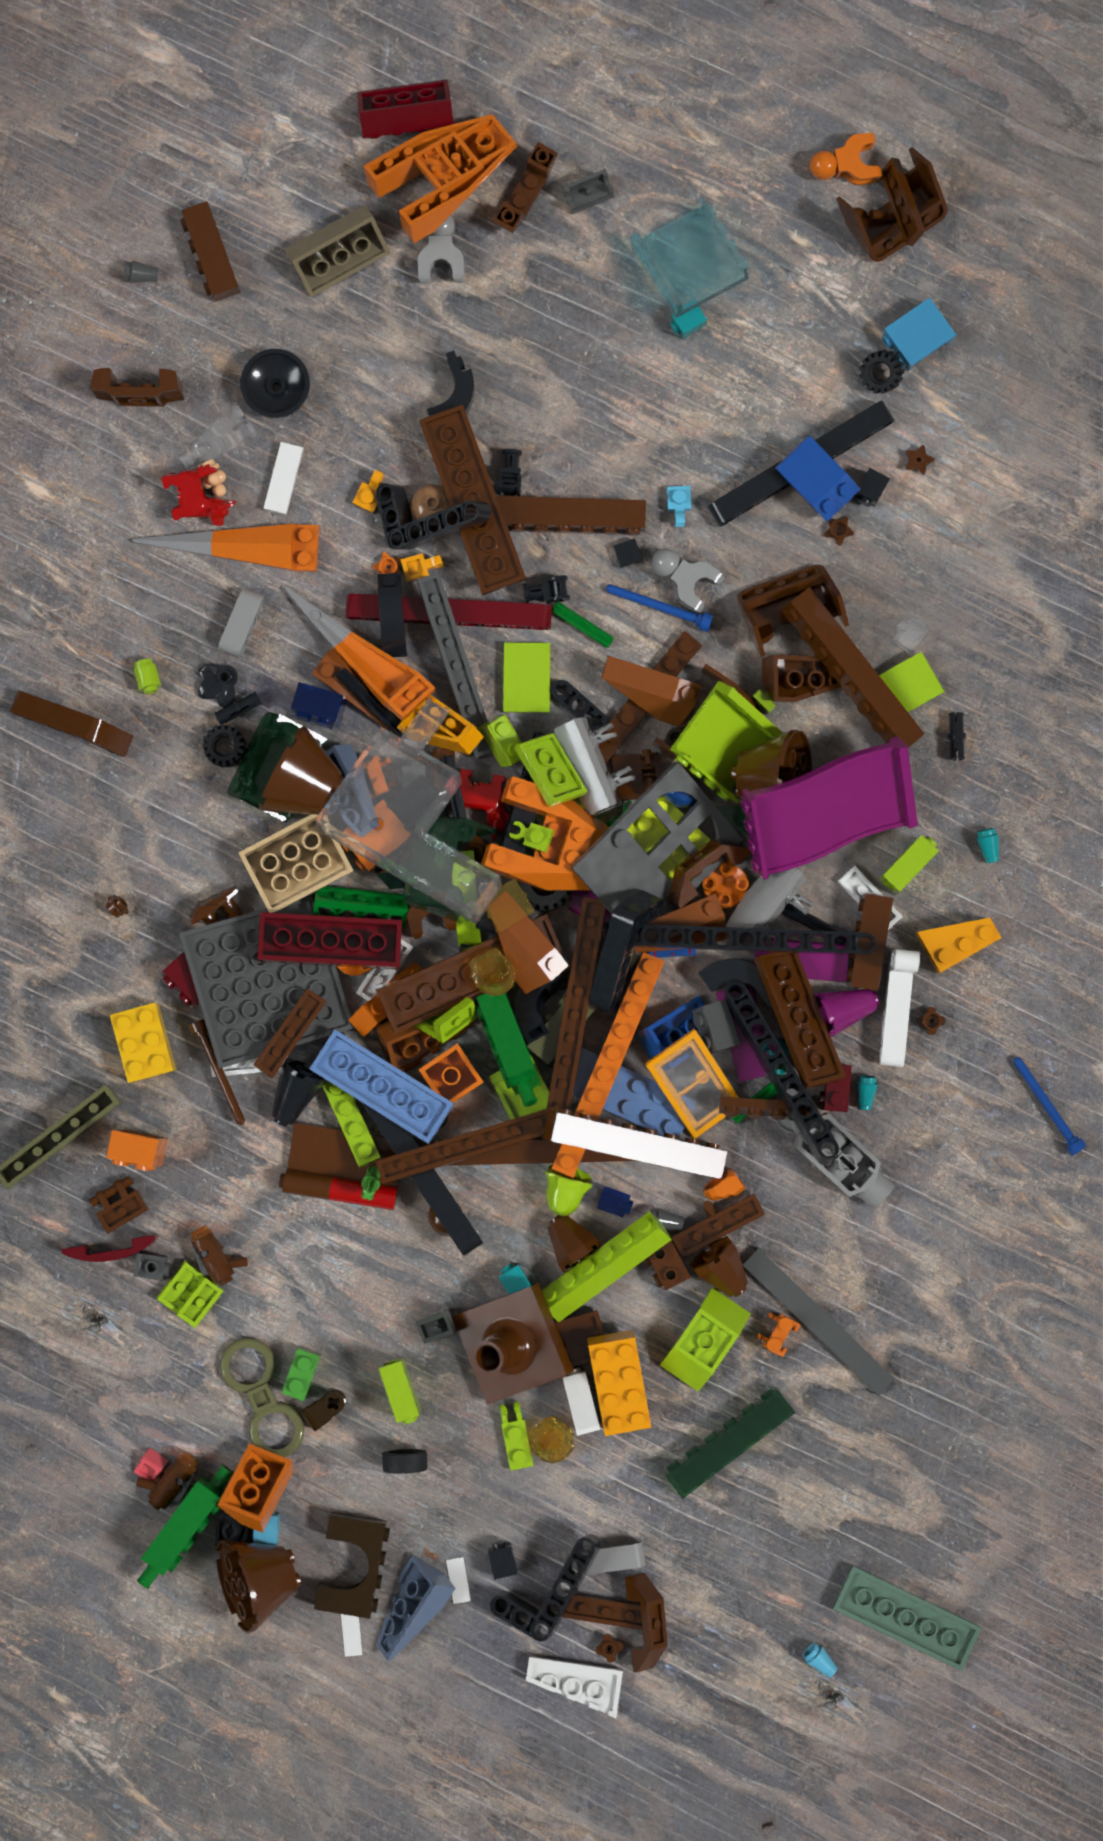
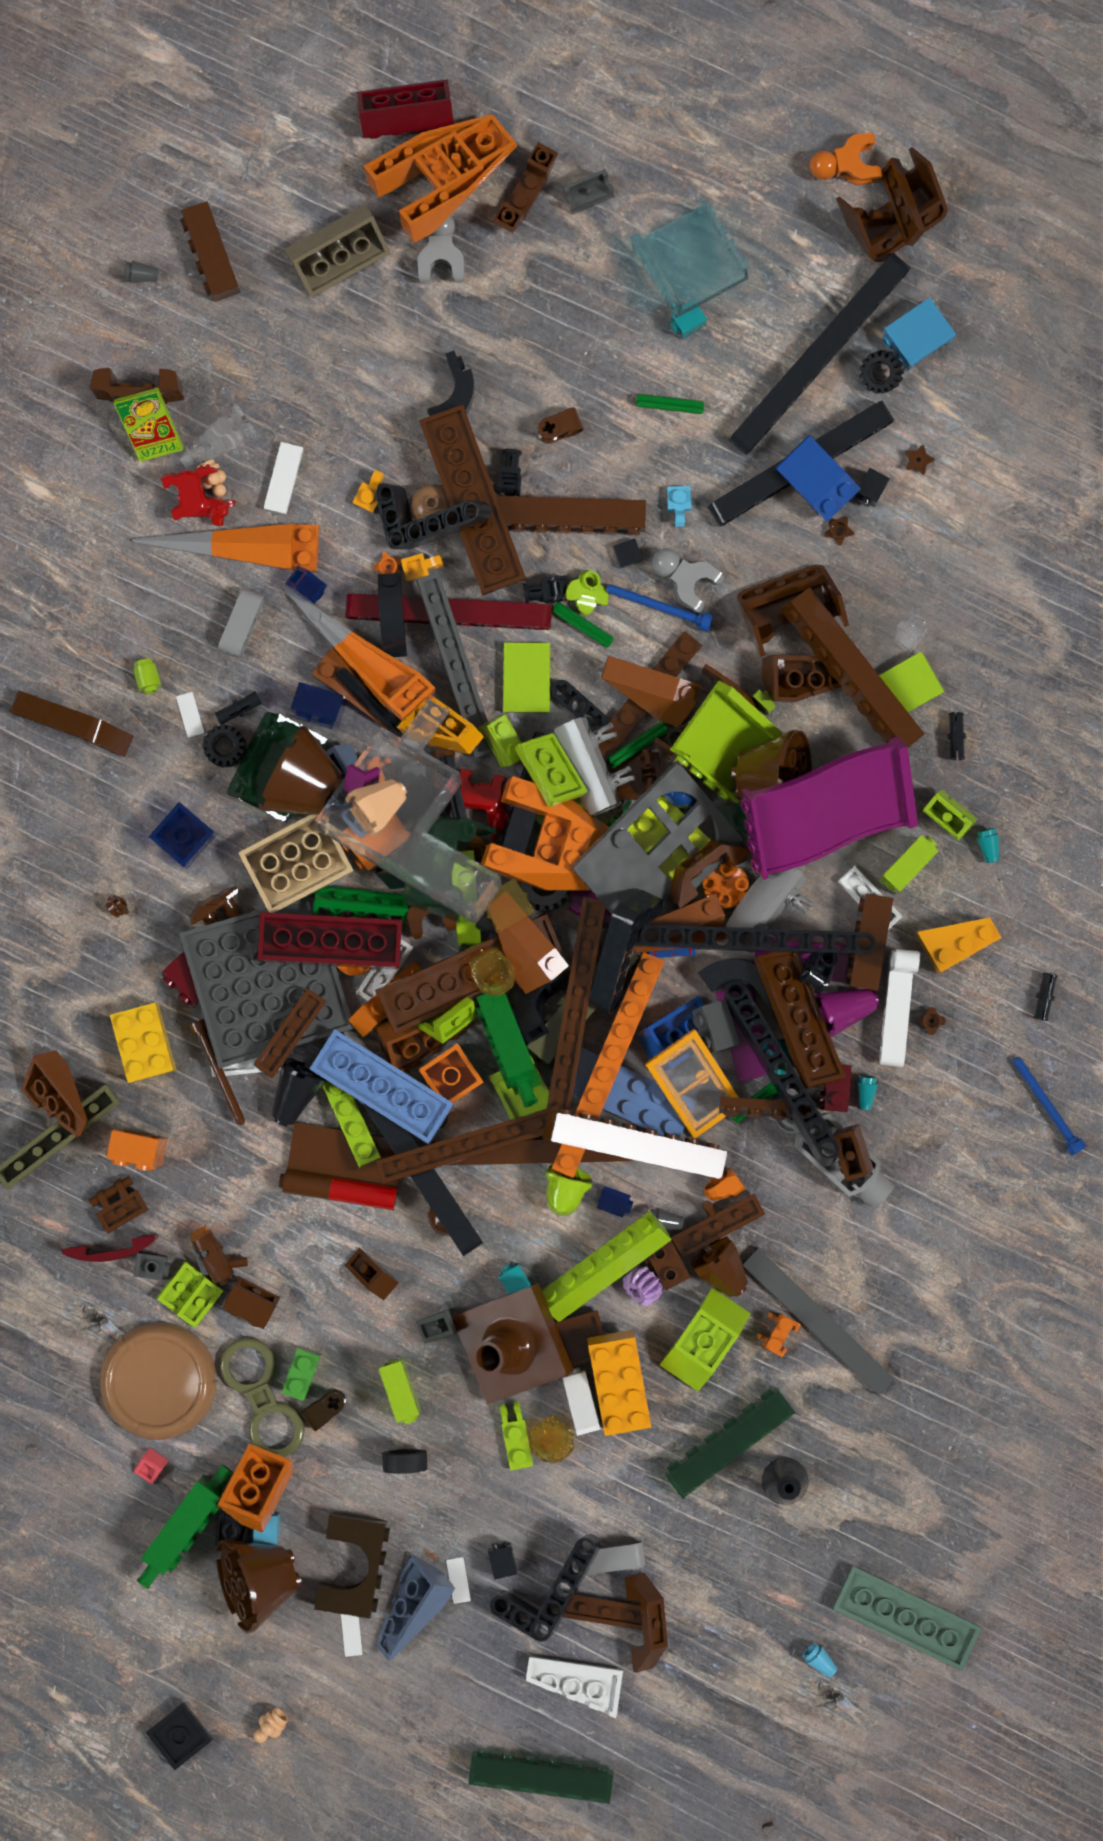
(53, 1088): none -> dark orange wedge
(148, 424): none -> tile
(158, 1381): none -> medium nougat piece
(172, 1483): reddish brown piece -> none
(179, 1735): none -> black plate
(182, 835): none -> clear blue brick
(190, 714): none -> white sticker
(215, 685): black plate -> none
(251, 1302): none -> reddish brown brick
(271, 1725): none -> light nougat piece
(273, 368): black dish -> none
(306, 584): none -> clear blue brick
(358, 778): none -> magenta panel
(370, 1183): bright green axle -> none
(371, 1274): none -> reddish brown slope
(376, 804): none -> light nougat cone
(535, 837): lime plate -> none
(541, 1776): none -> clear green brick
(563, 425): none -> reddish brown piece
(571, 1242): reddish brown cone -> none
(586, 595): none -> lime plate
(616, 1646): reddish brown plate -> none
(637, 745): none -> green axle
(642, 1285): none -> lavender gear
(670, 403): none -> green axle
(778, 1475): none -> black cone
(810, 921): black axle -> none
(819, 354): none -> black beam
(819, 970): none -> black piece
(853, 1153): none -> reddish brown brick
(950, 814): none -> lime brick
(1045, 996): none -> black pin

